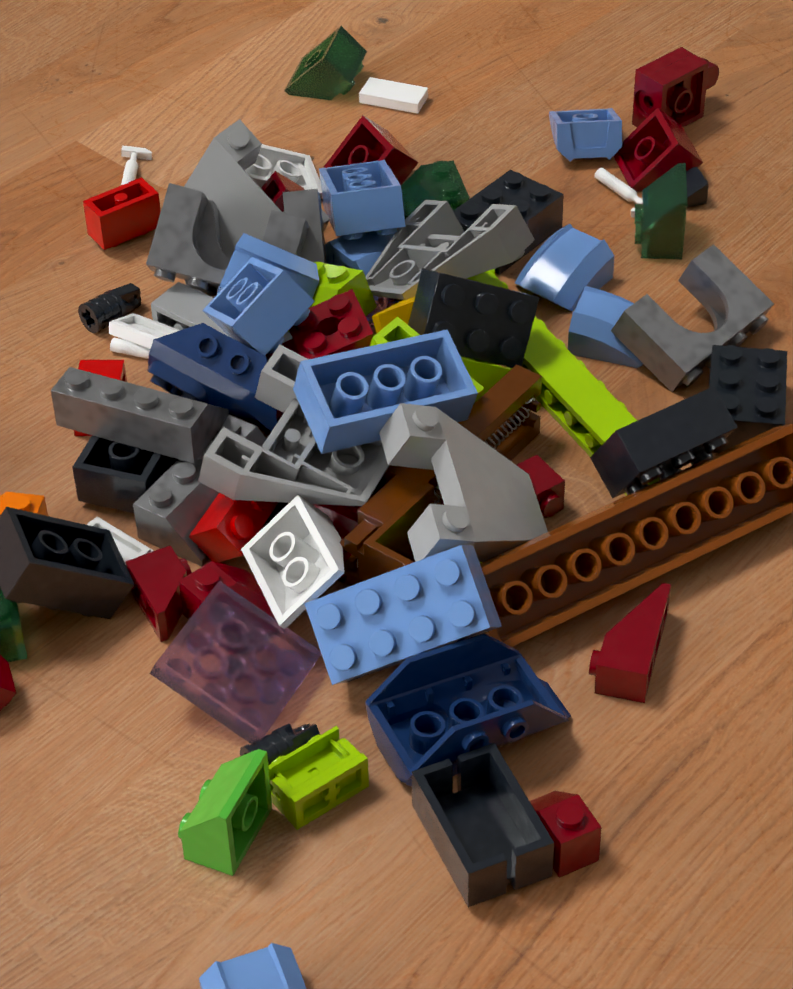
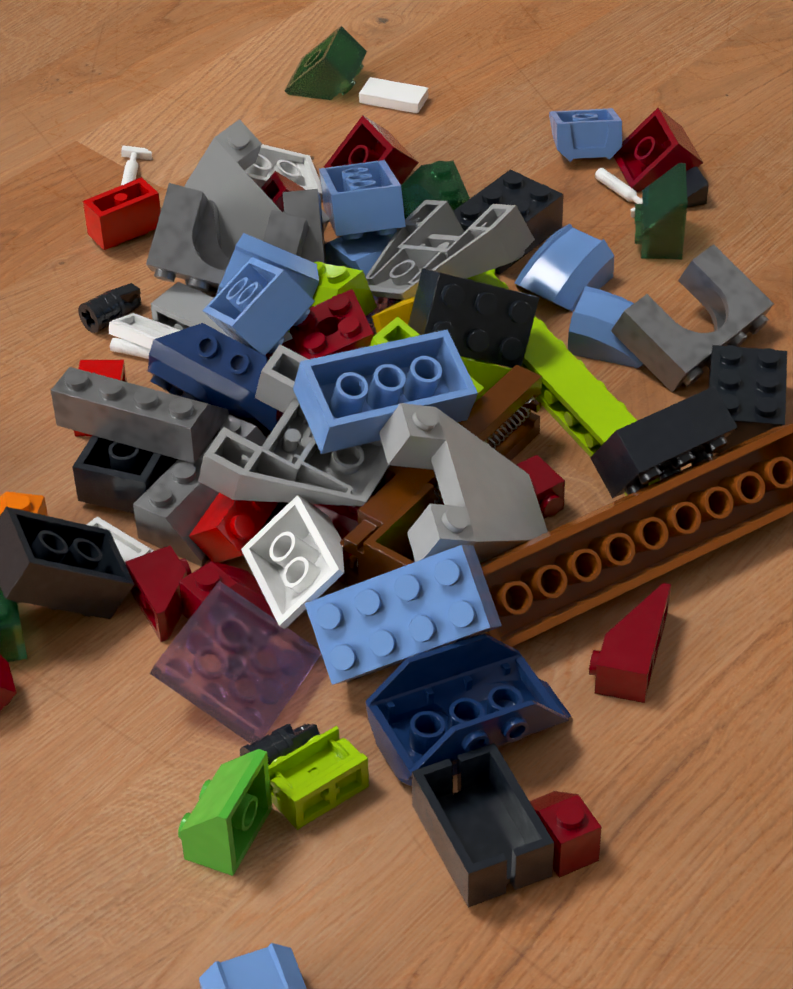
(674, 85): dark red brick -> none

